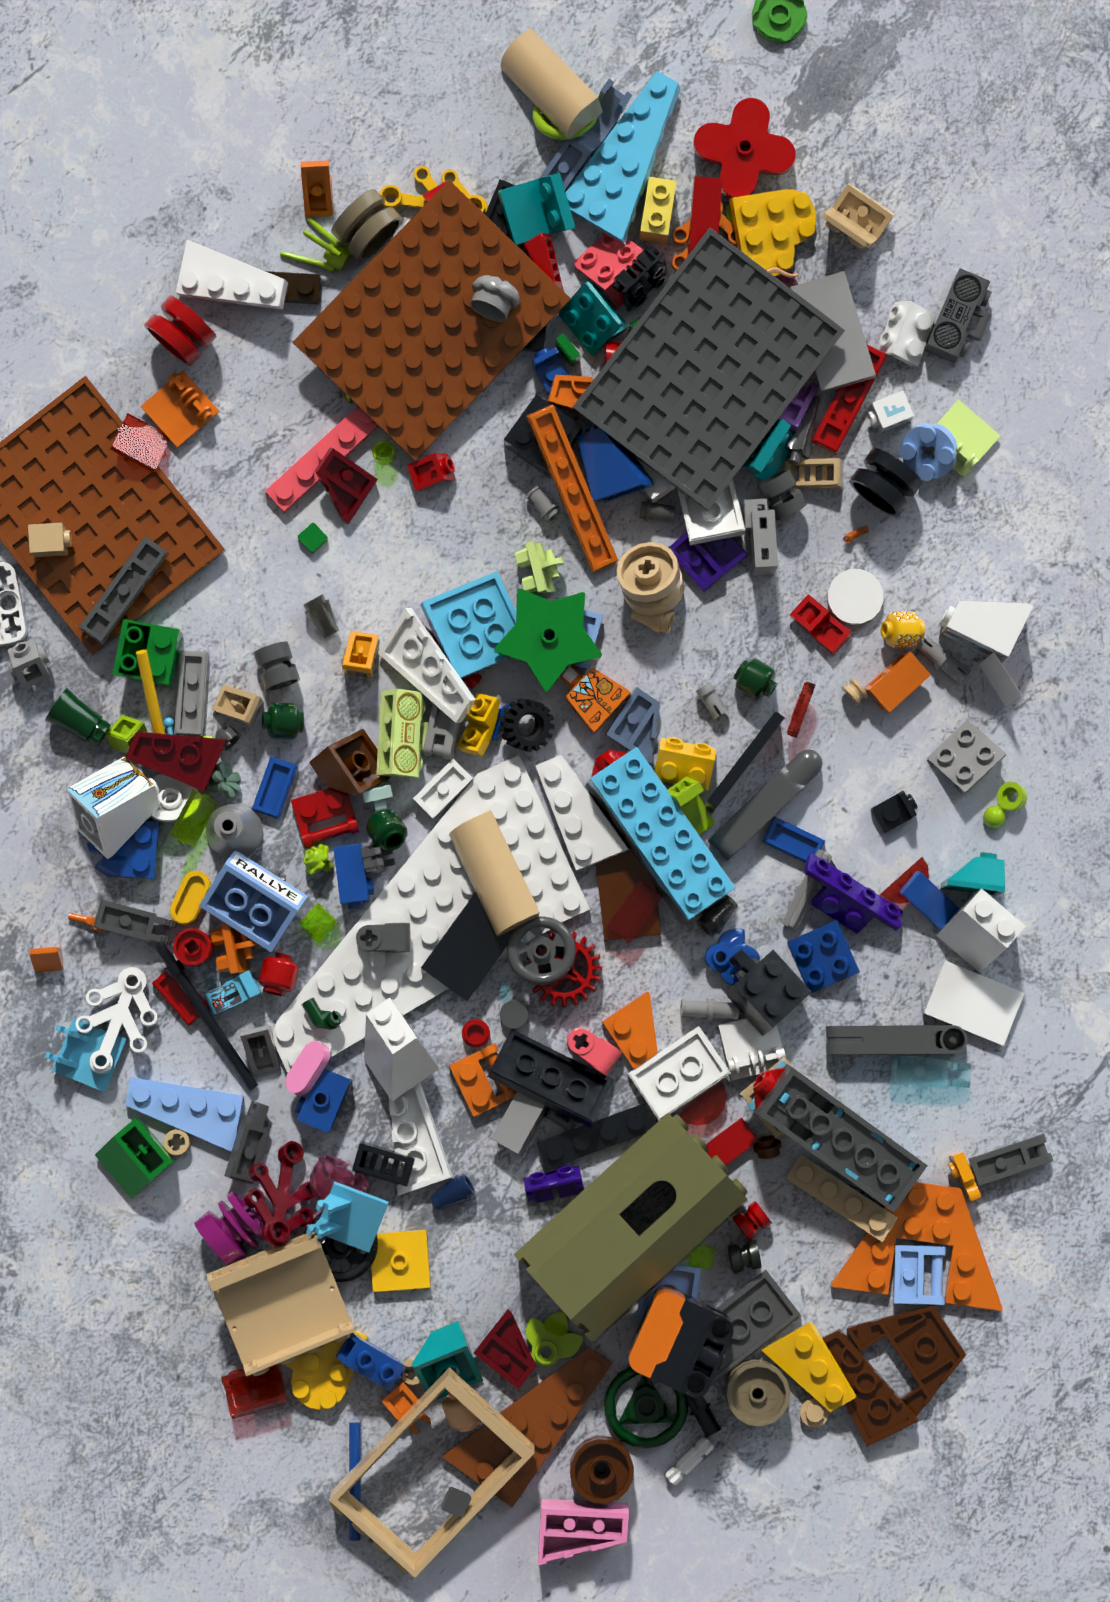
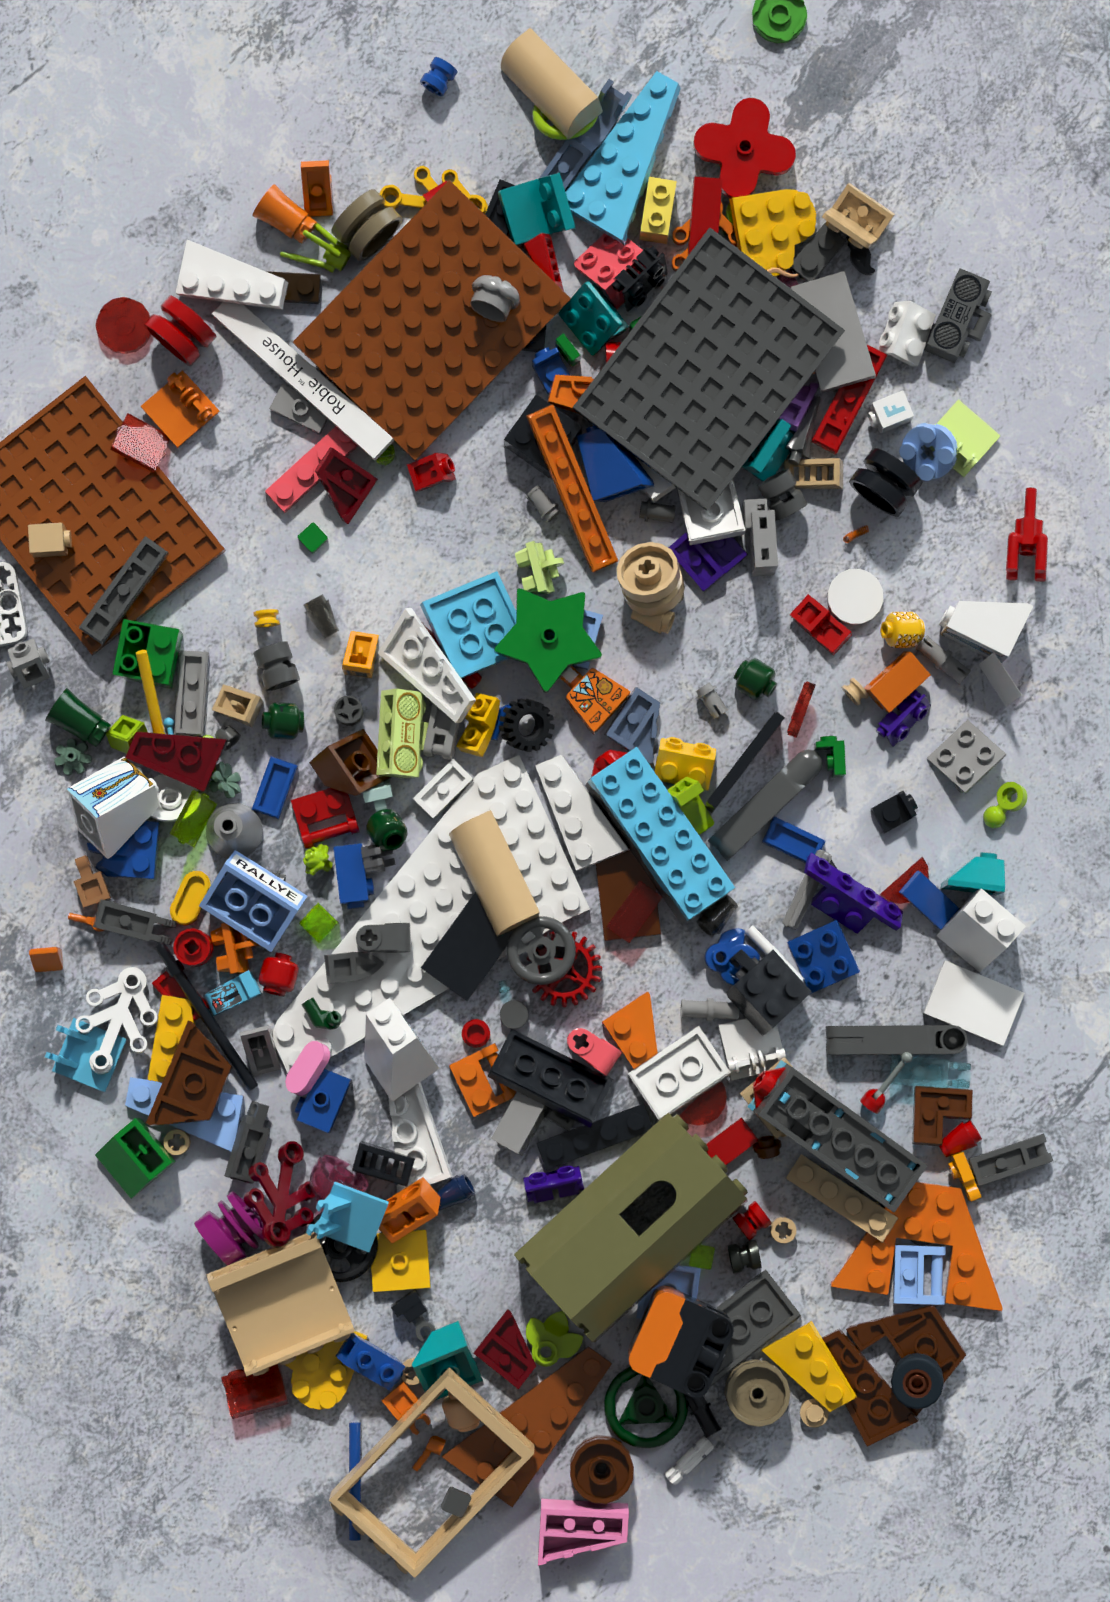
(78, 759): none -> sand green plant
(90, 886): none -> medium nougat plate
(122, 325): none -> clear red tile
(171, 1022): none -> yellow wing
(191, 1081): none -> reddish brown wing
(266, 618): none -> yellow bush
(284, 214): none -> orange plant
(297, 409): none -> light grey plate
(304, 378): none -> white tile
(348, 705): none -> dark grey wheel
(350, 966): none -> dark grey plate
(409, 1210): none -> orange brick
(413, 1308): none -> black piece
(434, 1445): none -> orange hand
(438, 77): none -> blue wheel
(767, 947): none -> white piece
(775, 1235): none -> tan bush
(817, 253): none -> dark grey plate
(836, 760): none -> green bracket
(860, 259): none -> black piece
(874, 1098): none -> hinge
(896, 727): none -> dark purple hinge
(917, 1369): none -> black wheel
(933, 1105): none -> reddish brown plate
(960, 1139): none -> red cone
(1028, 540): none -> red plant

